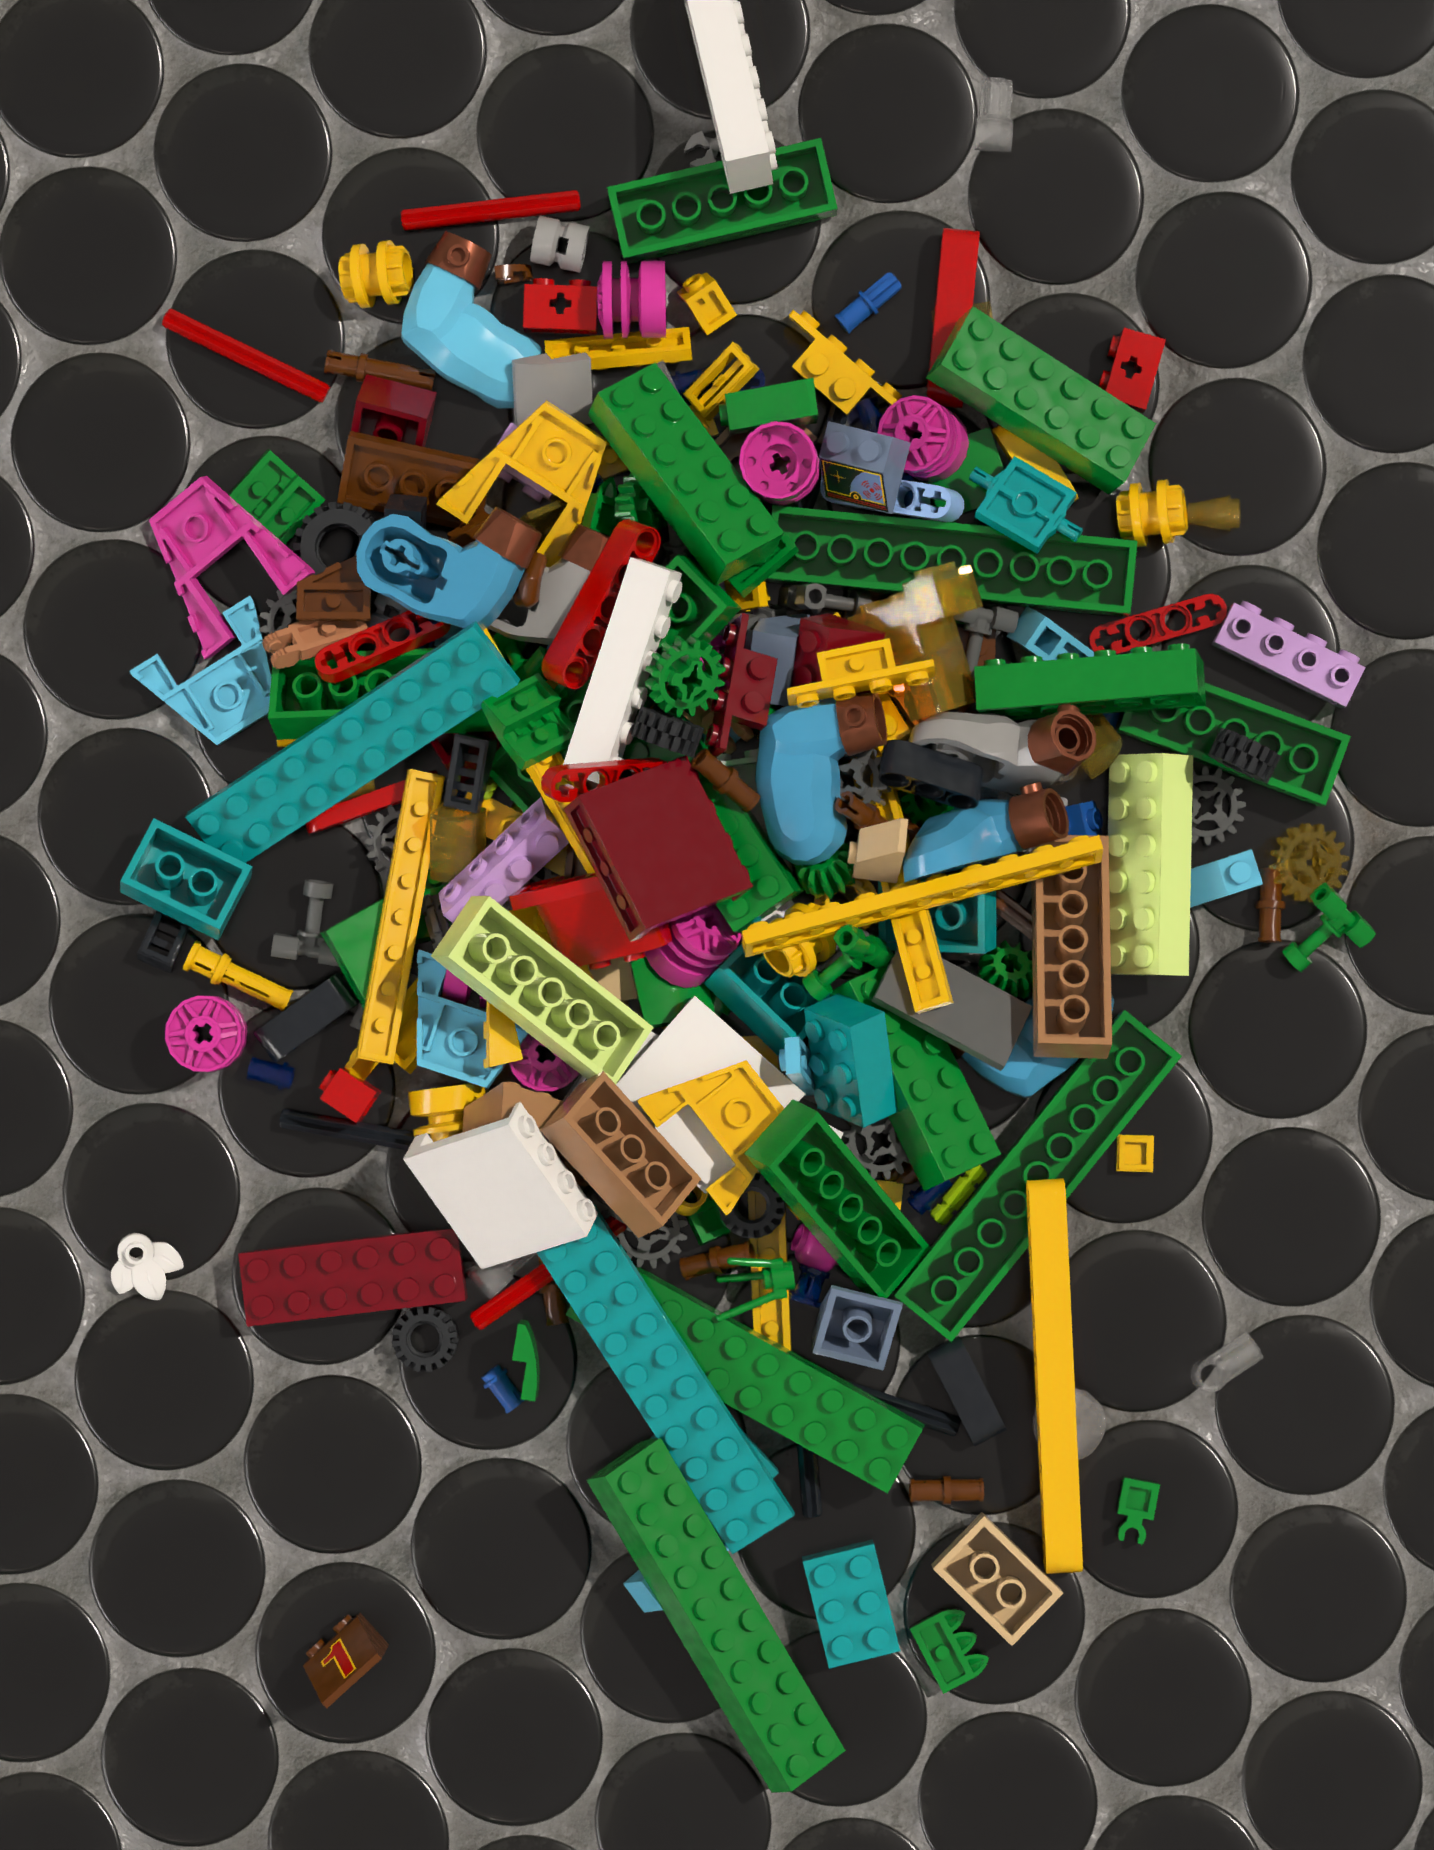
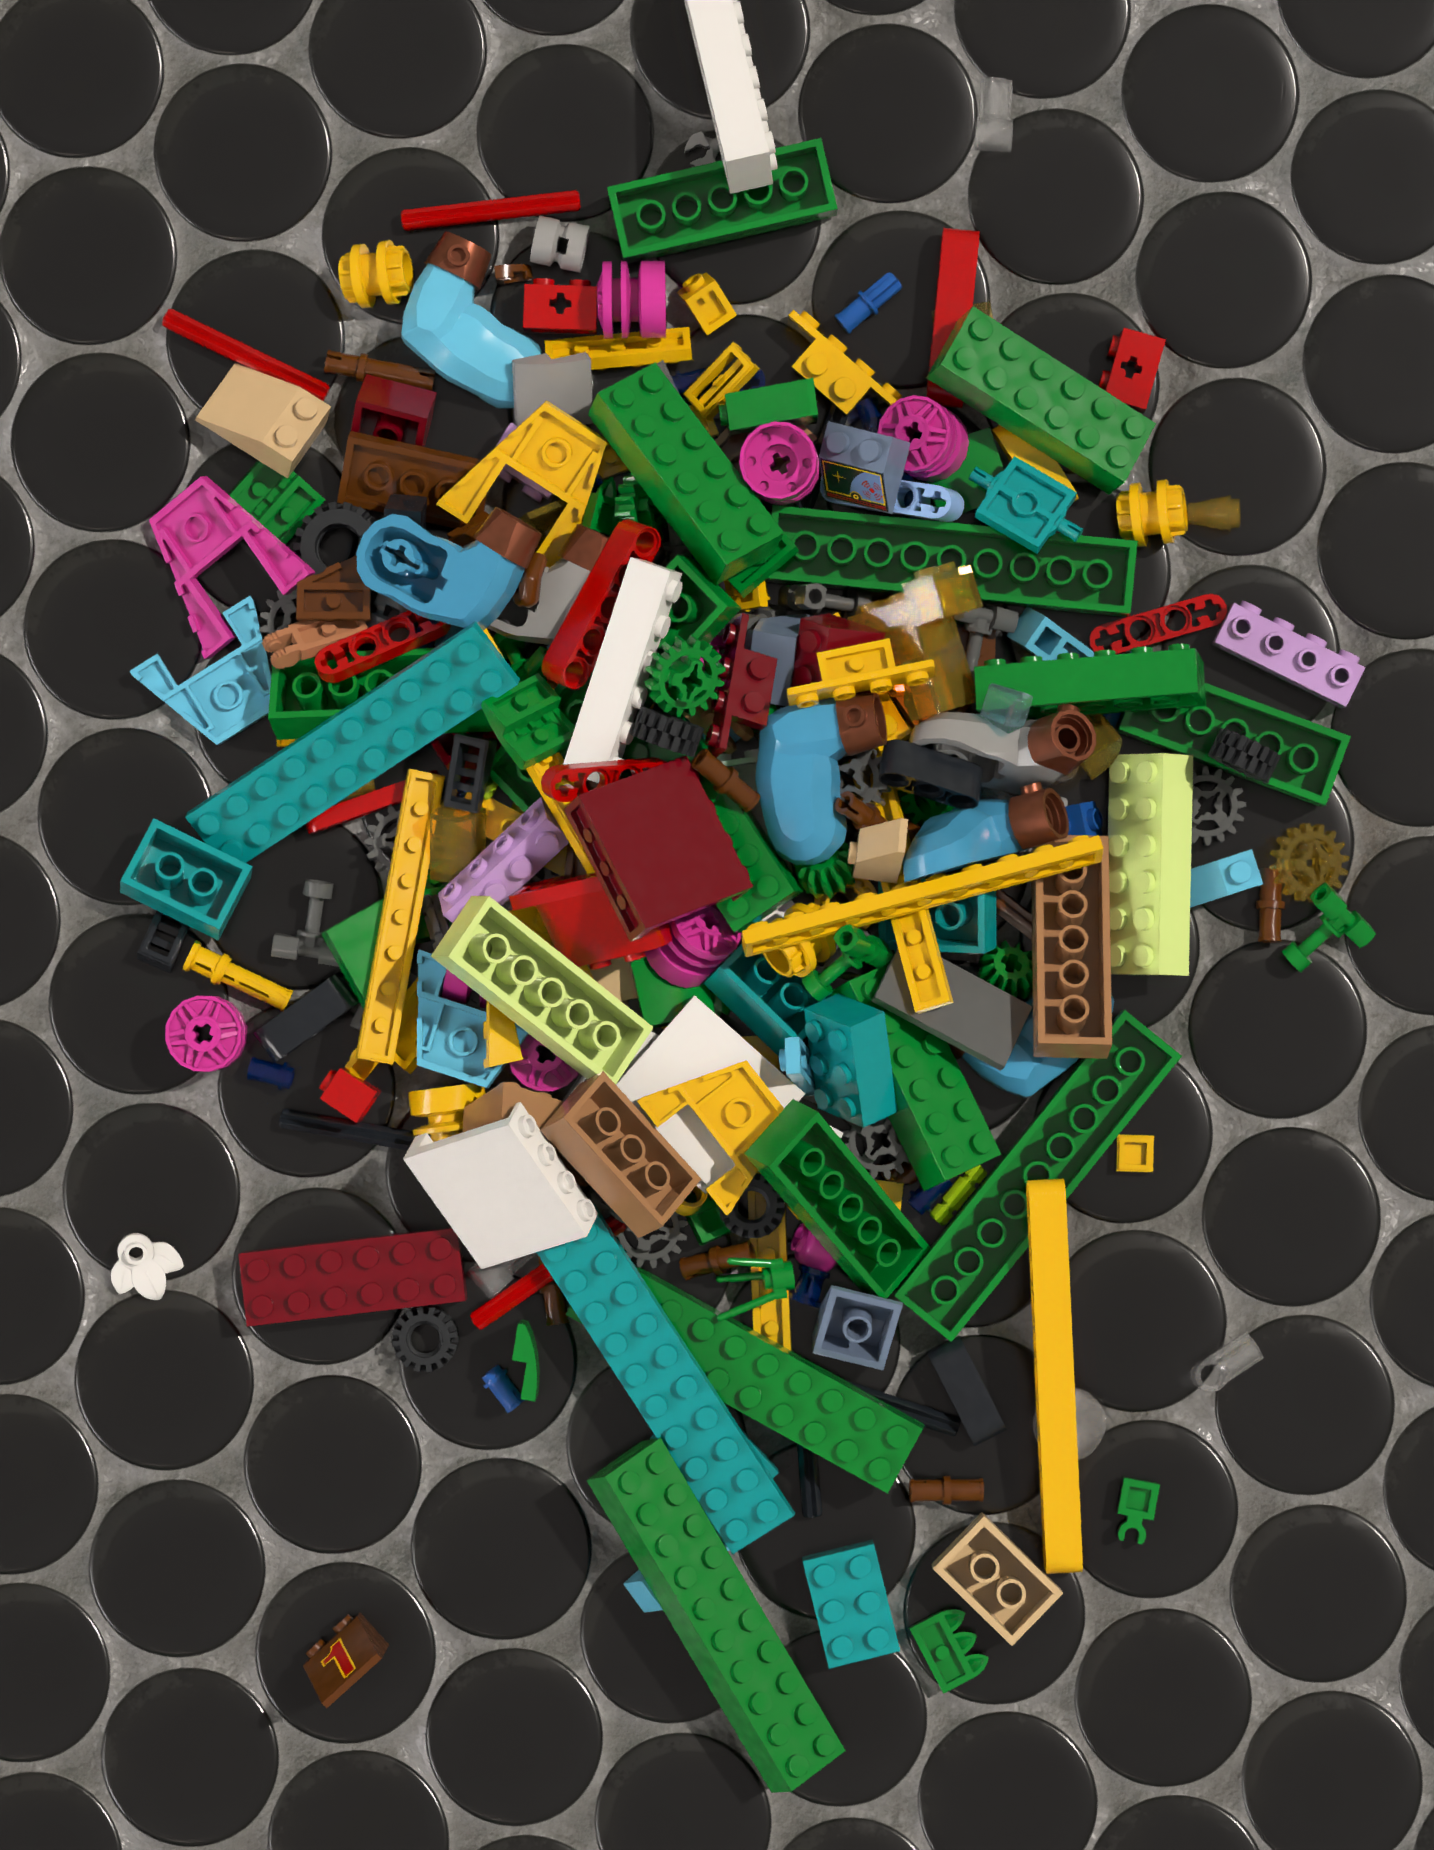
(265, 417): none -> tan slope
(1006, 707): none -> clear light blue slope

